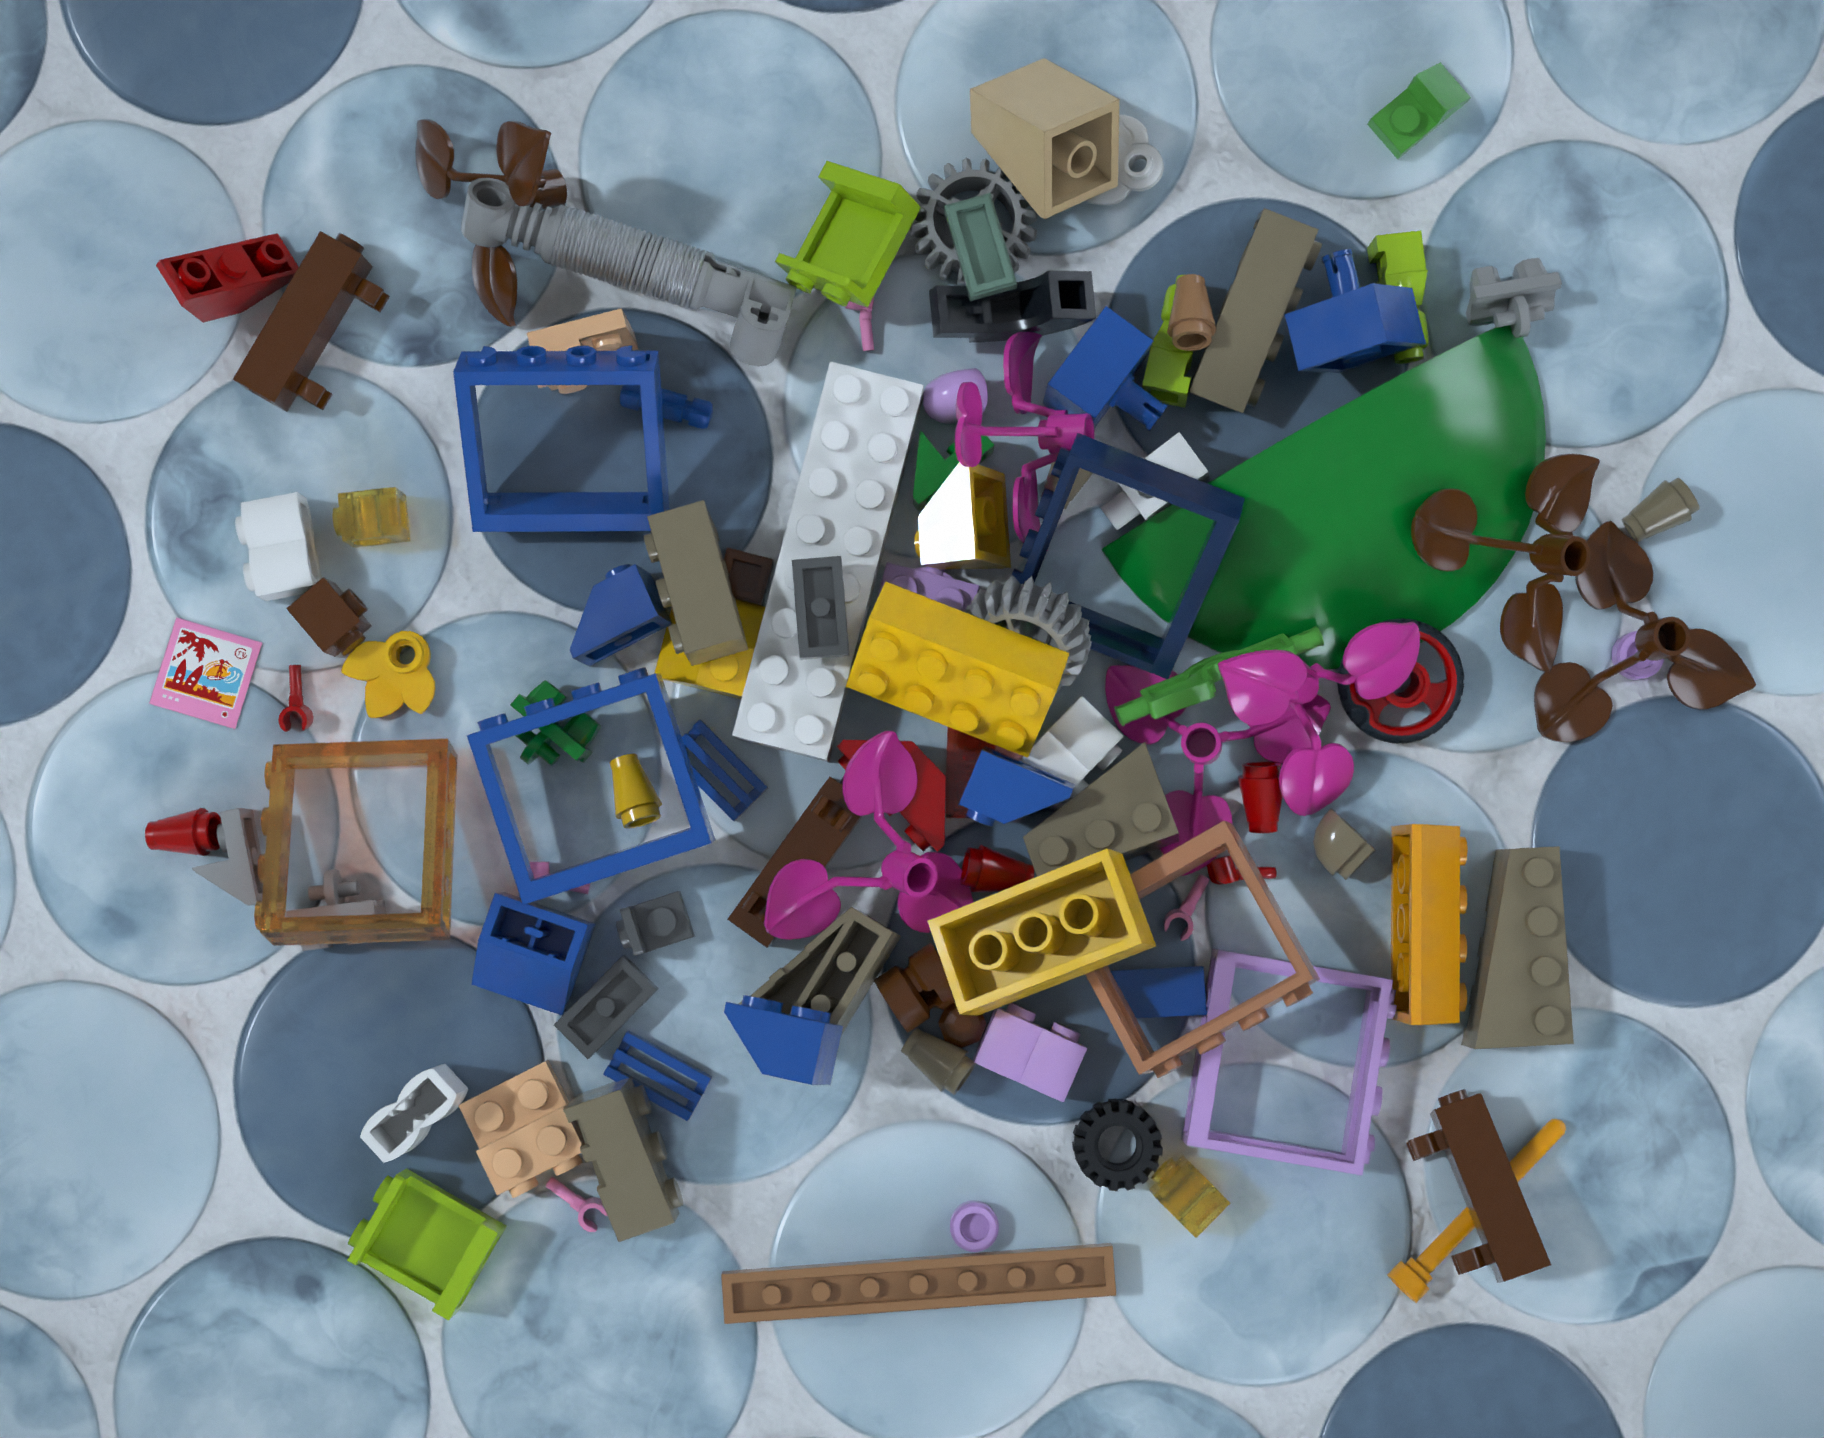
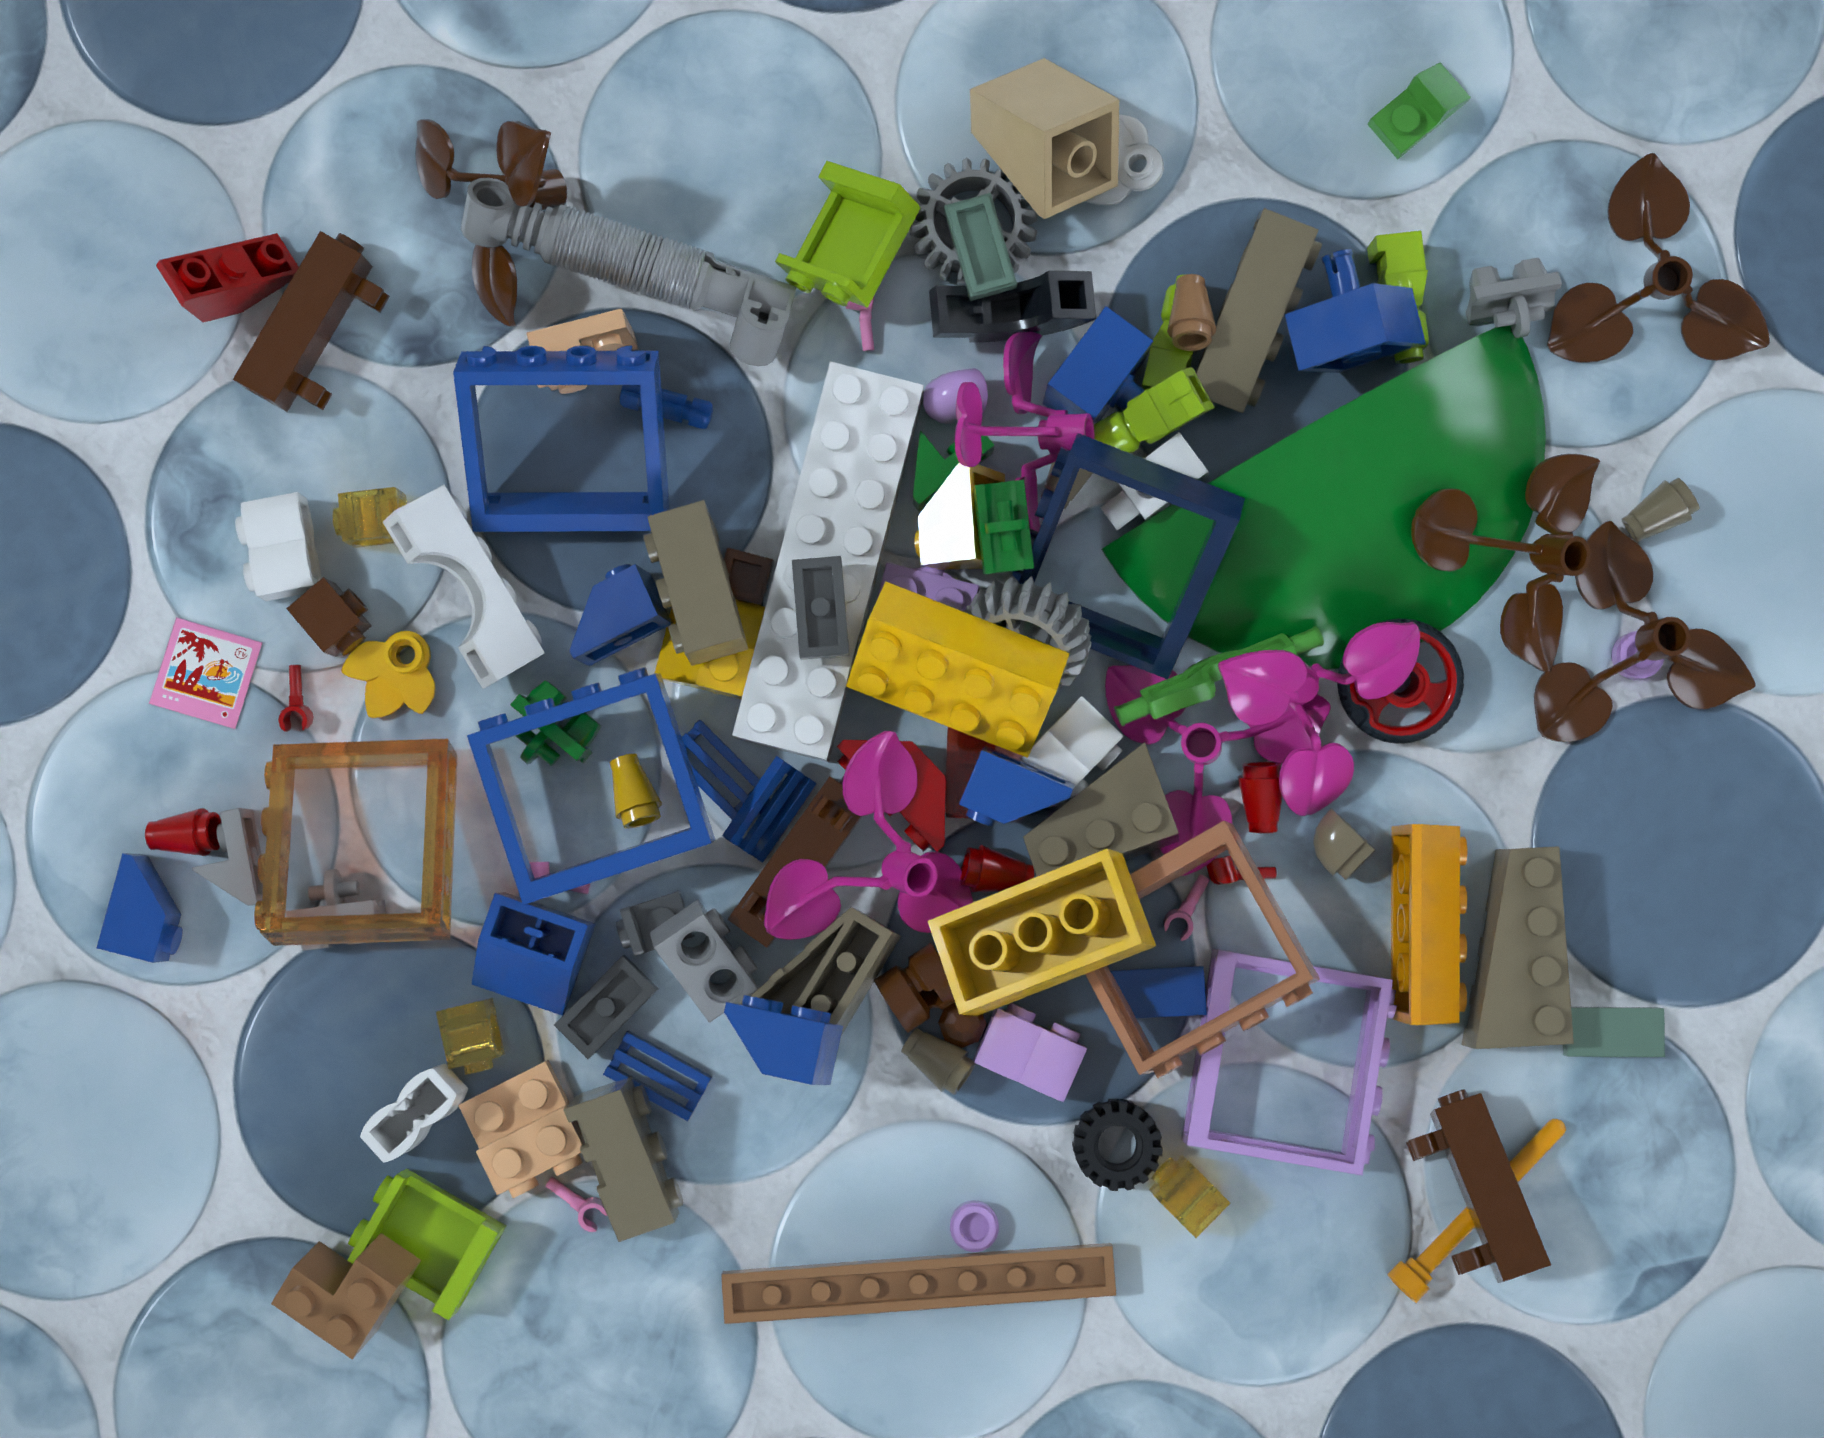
(140, 913): none -> blue slope
(344, 1299): none -> medium nougat brick
(437, 533): none -> white arch
(471, 1035): none -> clear yellow brick
(696, 964): none -> light grey brick
(774, 812): none -> blue tile
(1003, 526): none -> green hips
(1155, 412): none -> lime piece
(1617, 1032): none -> sand green tile
(1722, 319): none -> reddish brown plant

